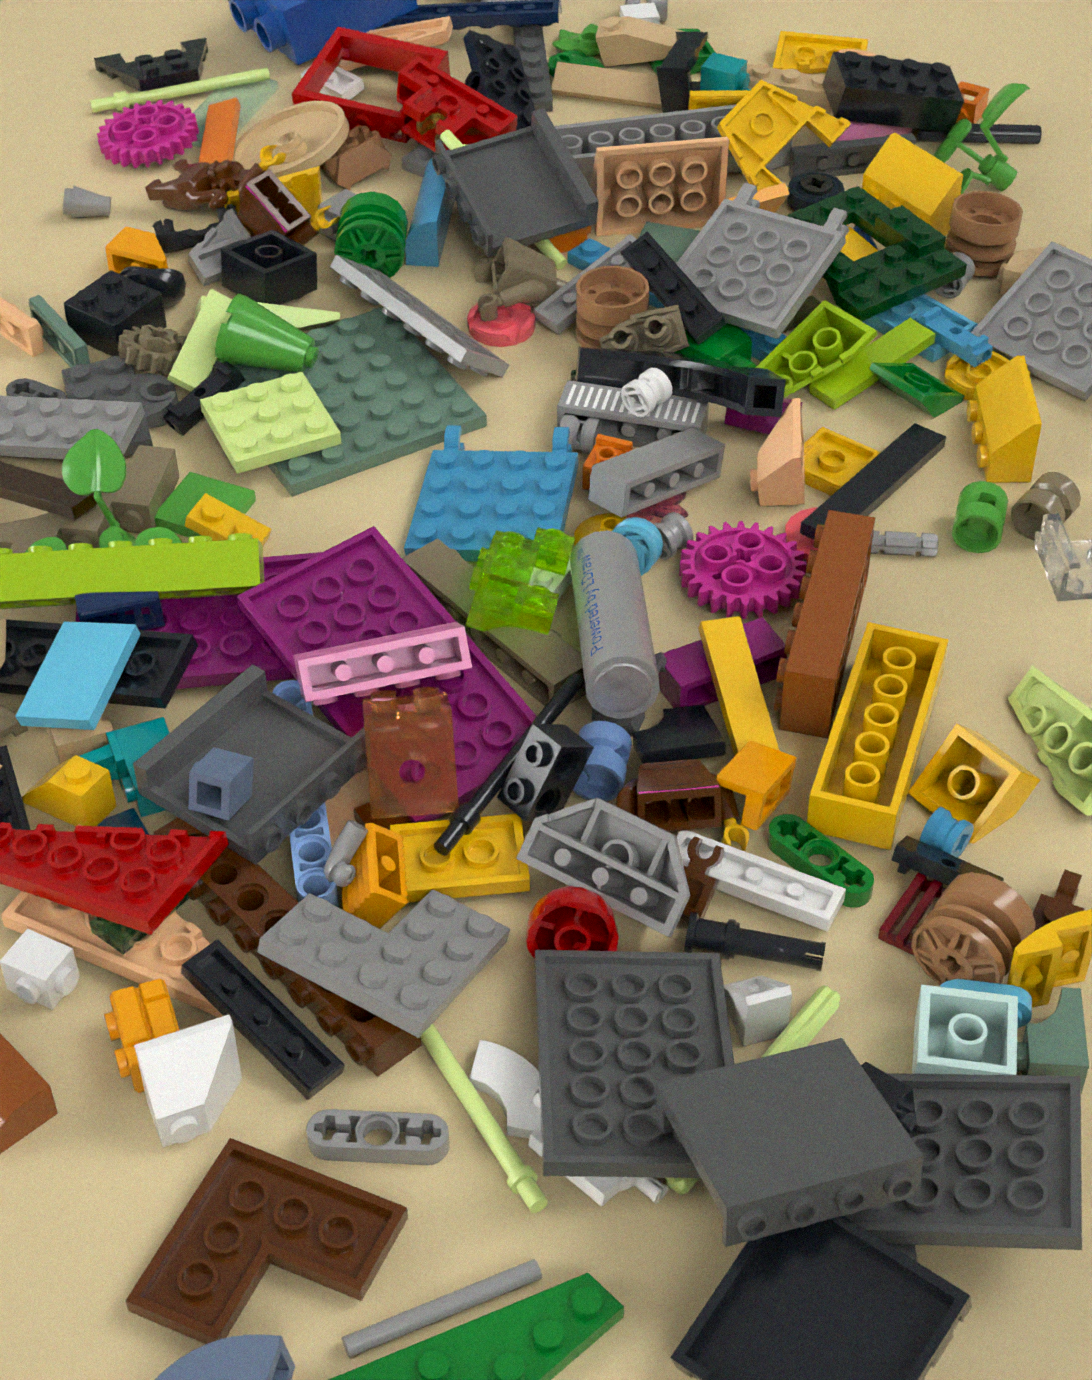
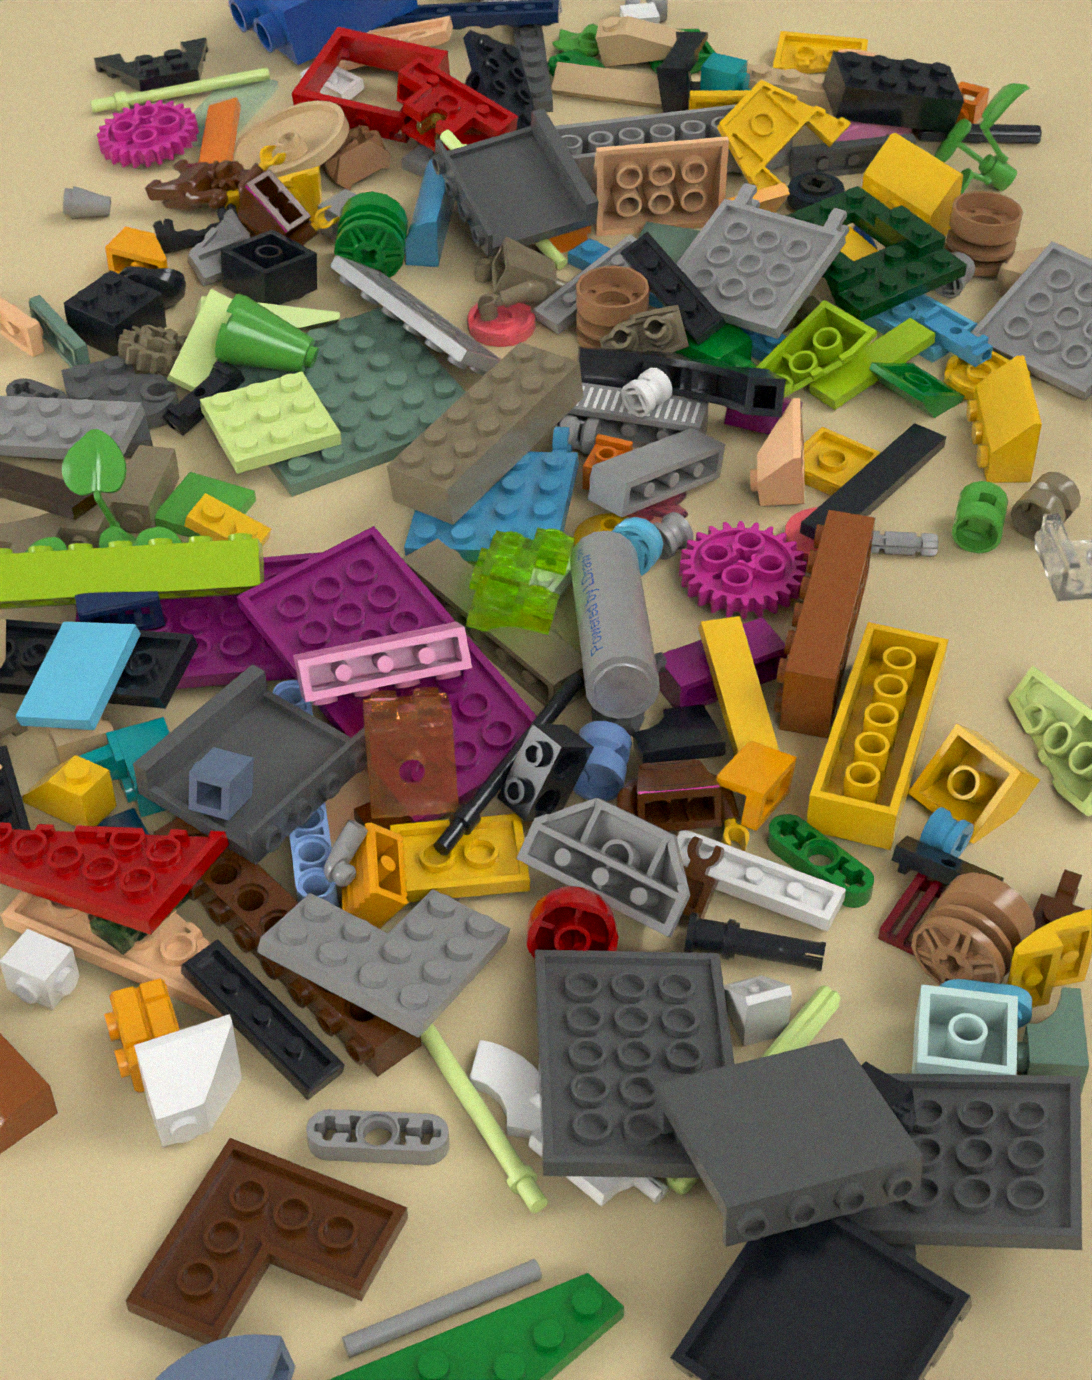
(485, 432): none -> dark tan brick

